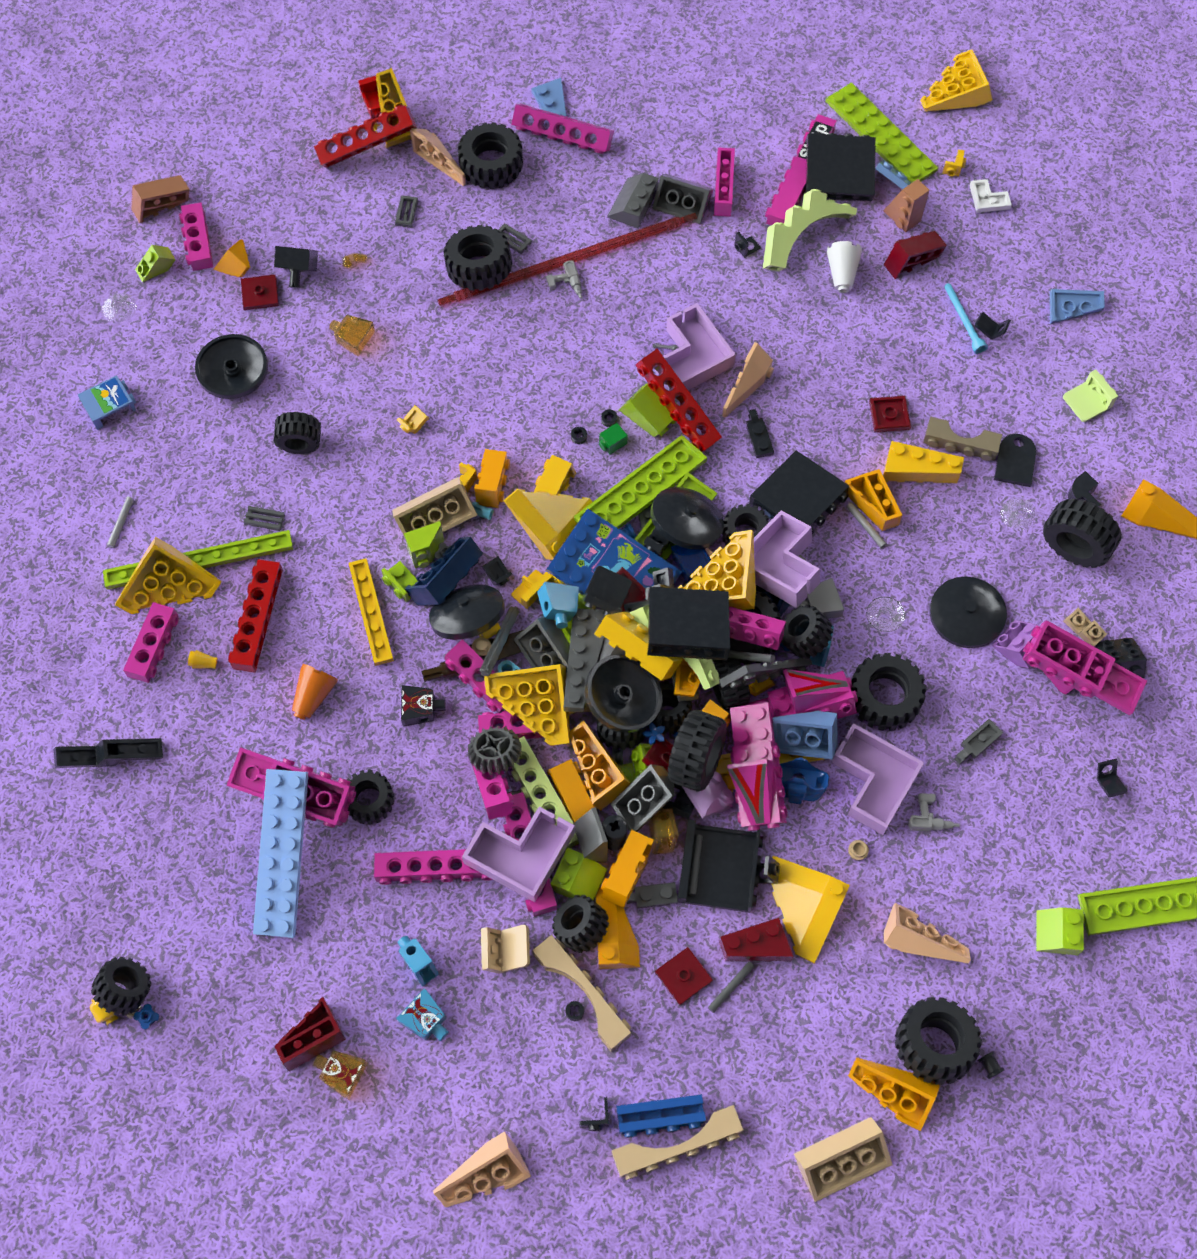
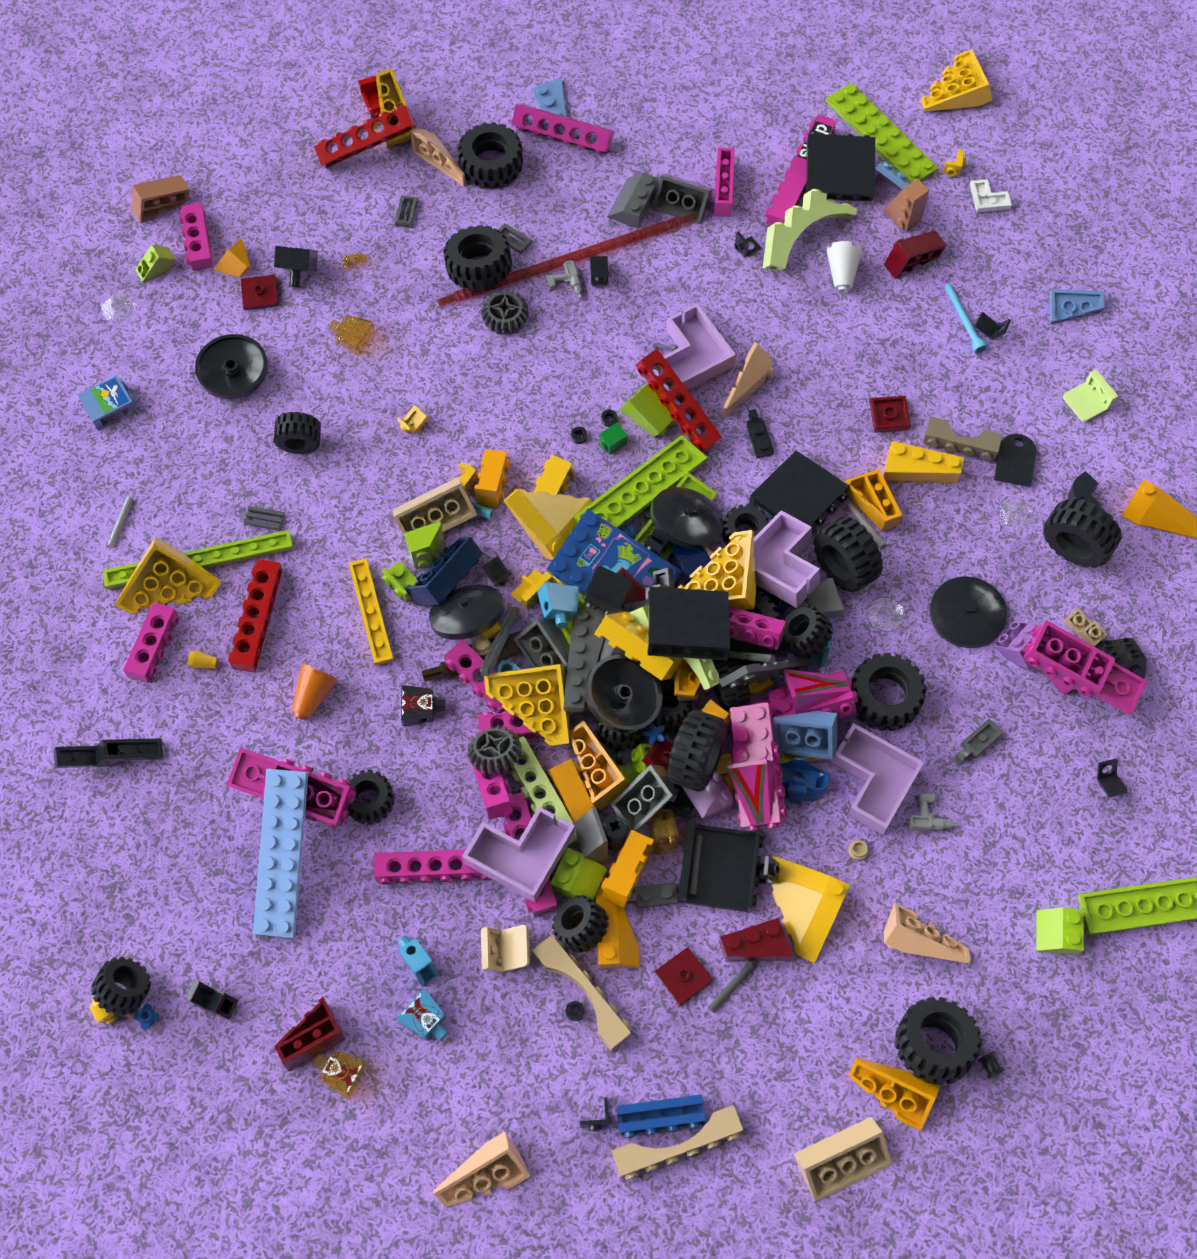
(211, 1000): none -> black brick
(515, 313): none -> dark grey gear
(599, 270): none -> black brick
(848, 554): none -> black tyre

